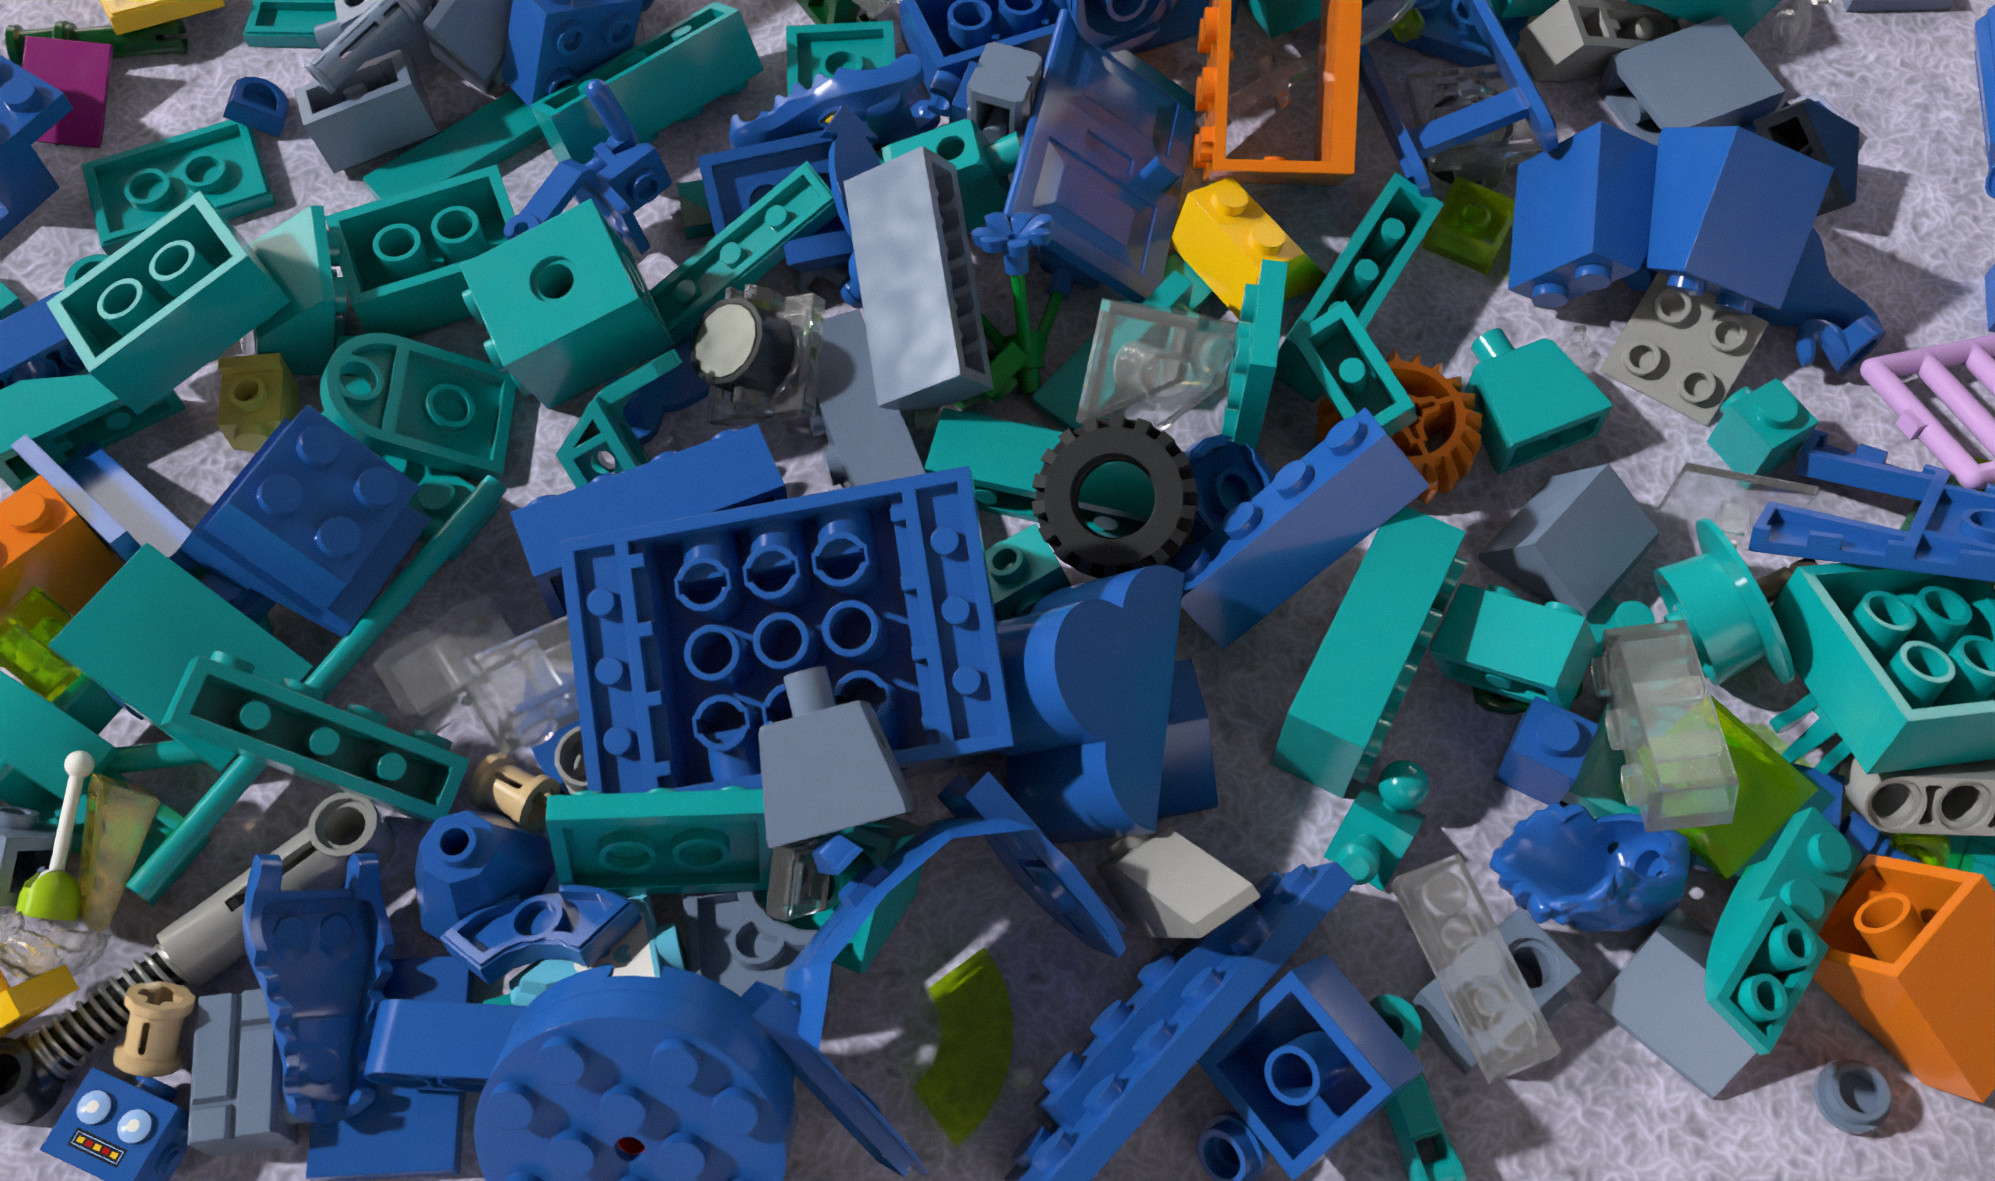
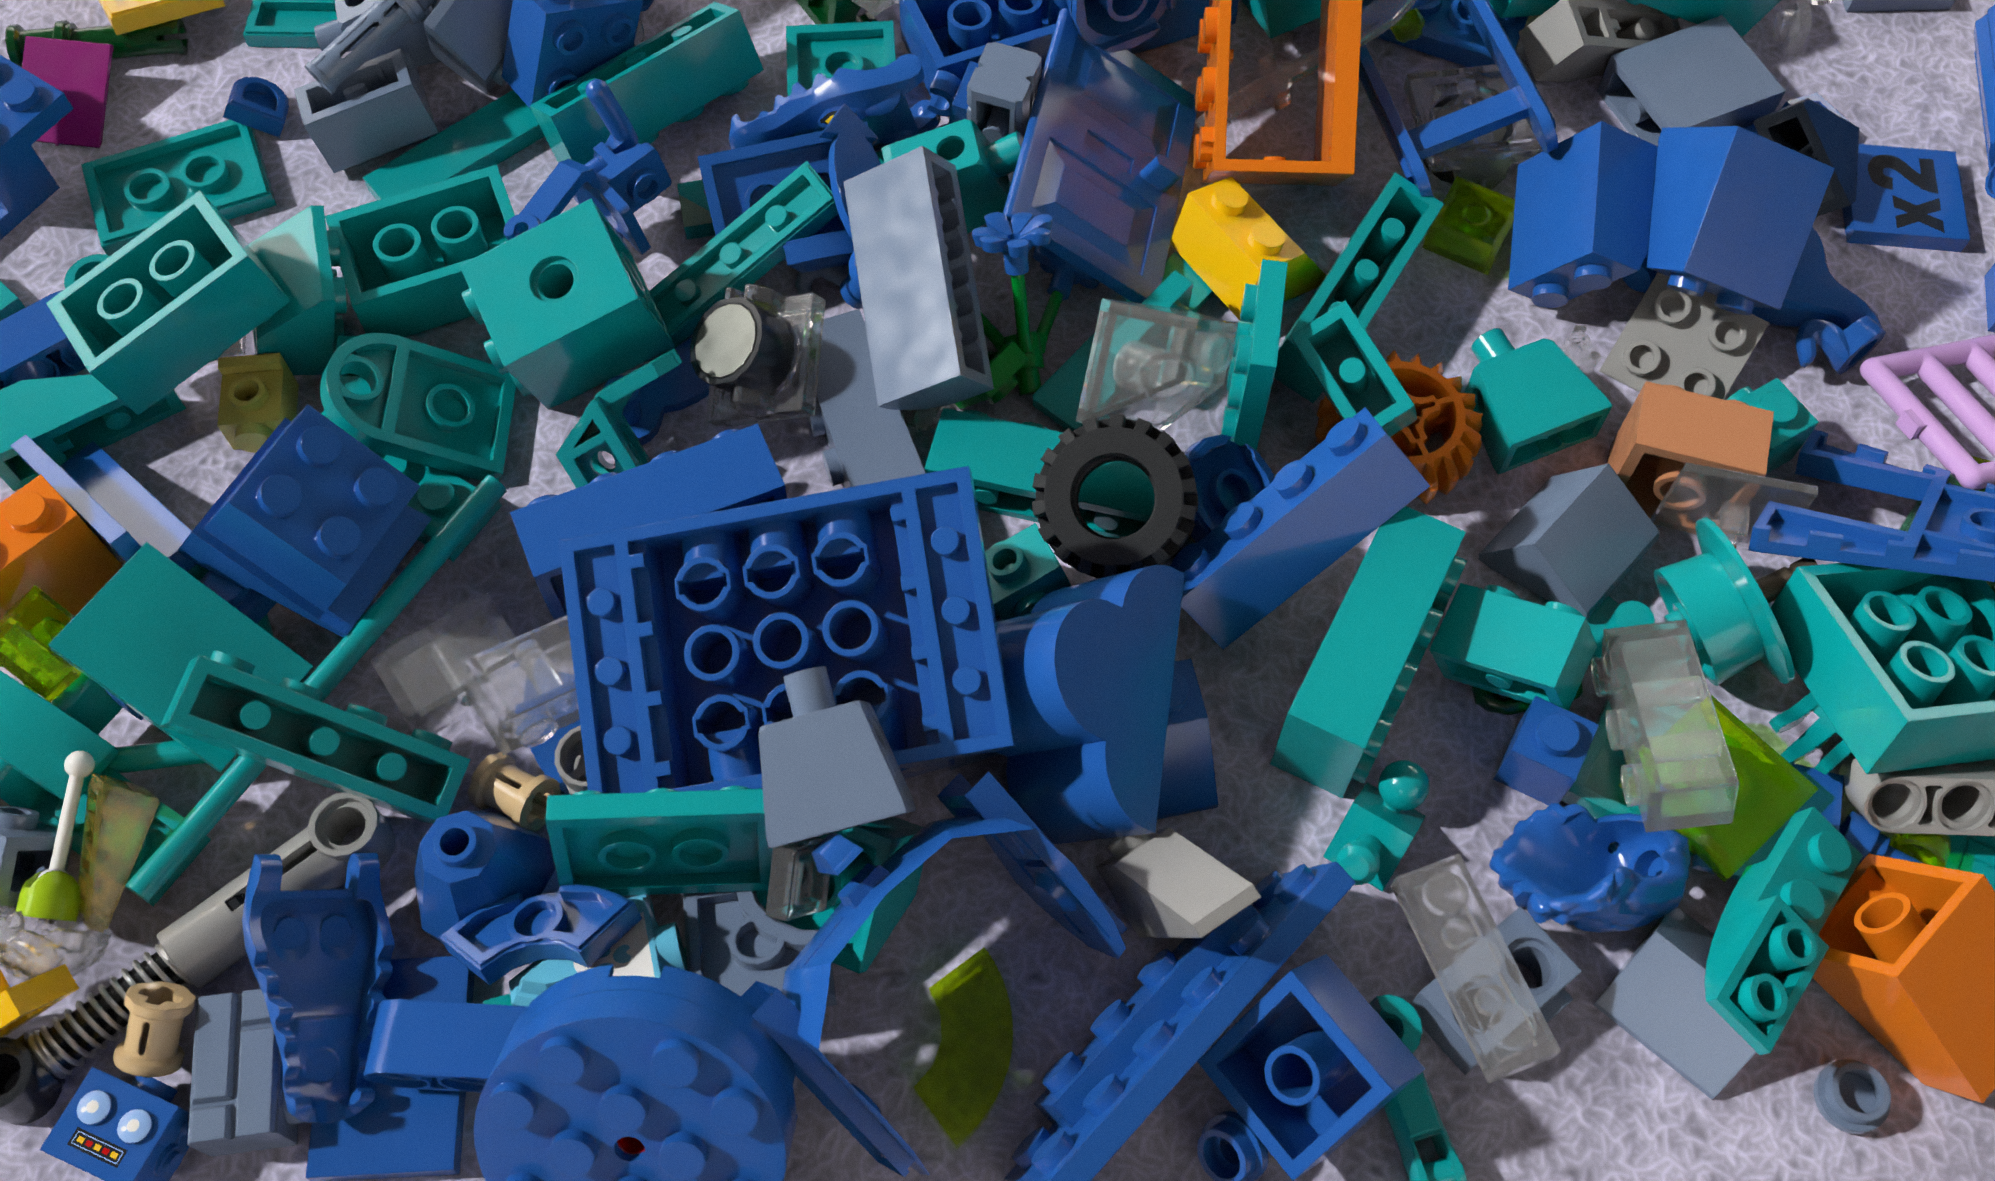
(1680, 427): none -> nougat brick
(1907, 200): none -> blue tile

